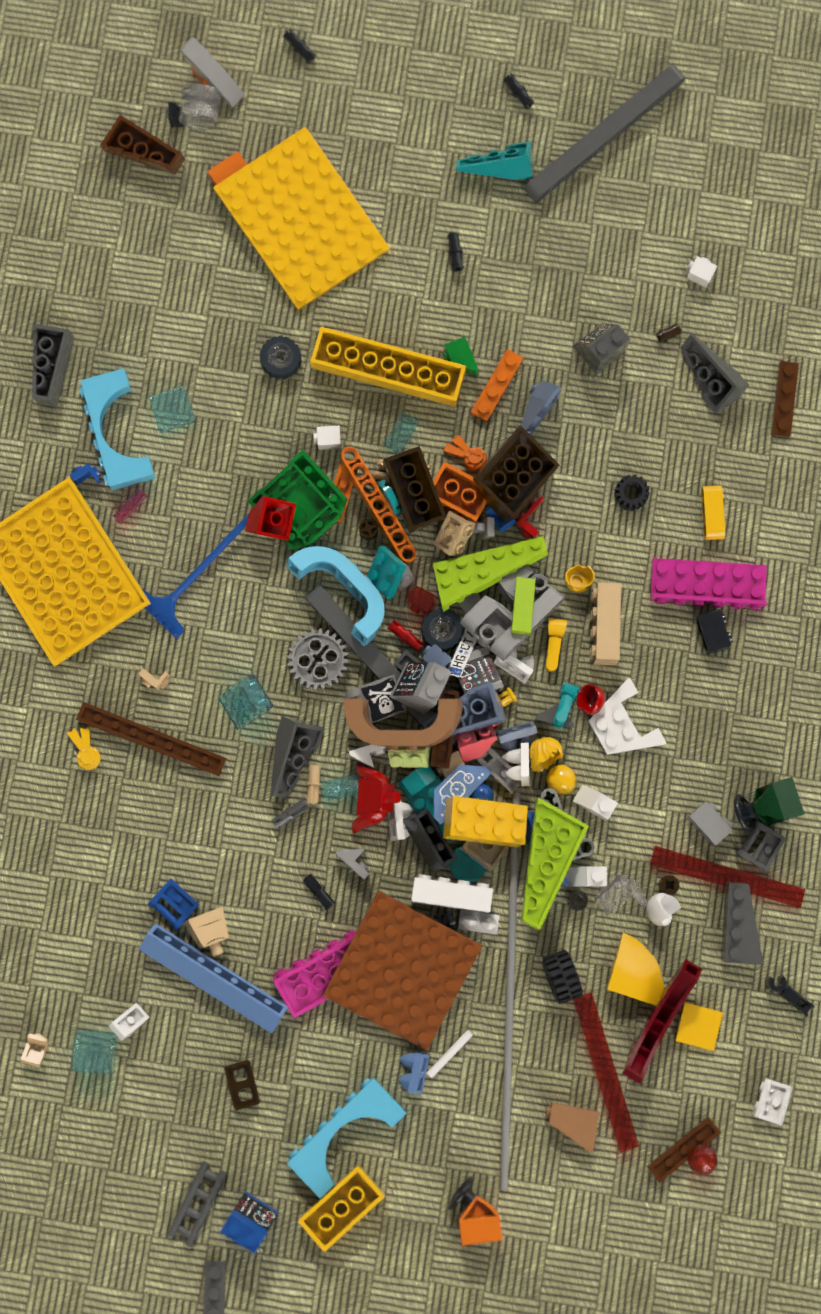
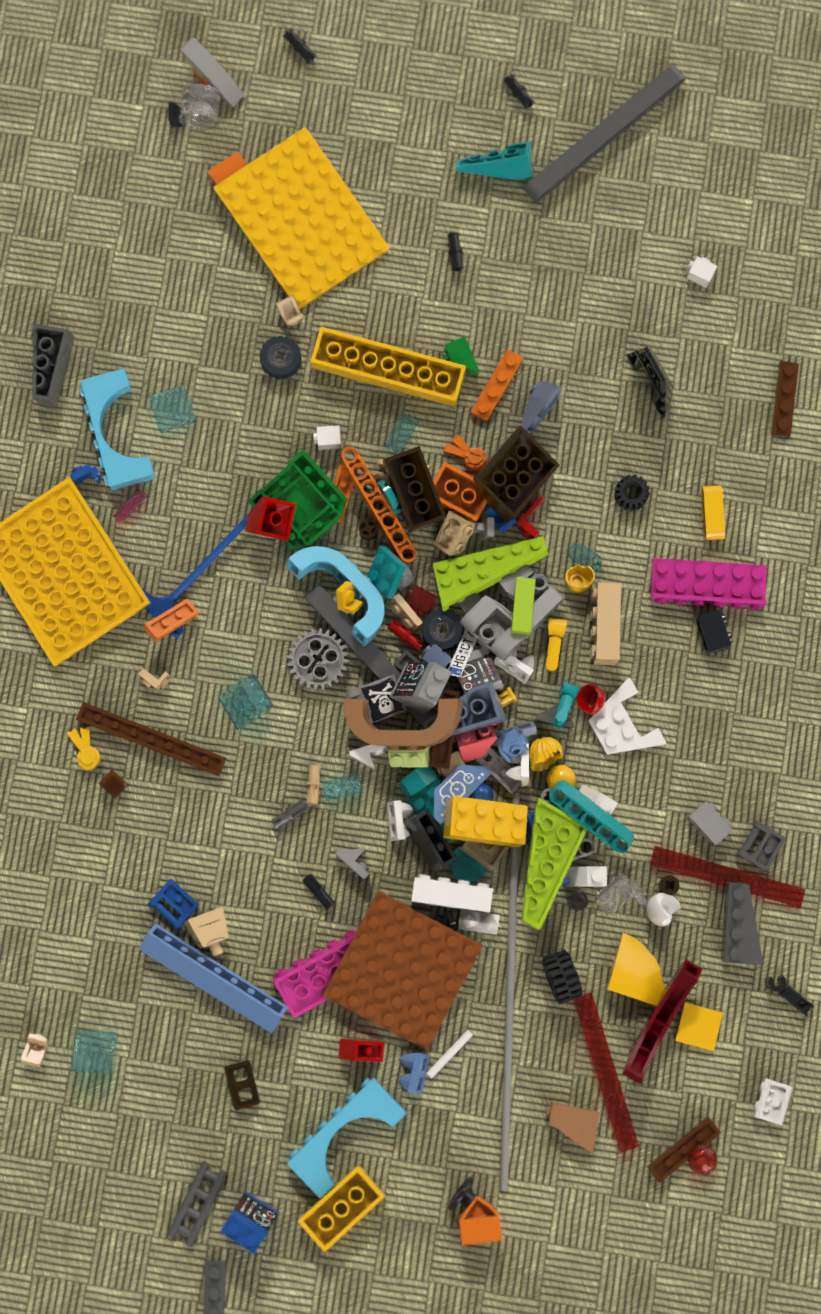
(113, 784): none -> reddish brown panel
(129, 1022): white slope -> none
(136, 144): reddish brown wedge -> none
(171, 620): none -> orange plate
(289, 311): none -> tan bracket
(293, 747): dark grey wedge -> none
(346, 600): none -> yellow bracket
(361, 1050): none -> red slope
(374, 799): red torso -> none
(405, 612): none -> tan plate
(511, 744): none -> medium blue brick
(587, 553): none -> clear light blue beam
(595, 825): none -> teal beam
(603, 346): dark grey slope -> none
(647, 358): none -> black wedge
(668, 333): dark brown pin -> none
(716, 378): dark grey wedge -> none
(771, 803): dark green piece -> none

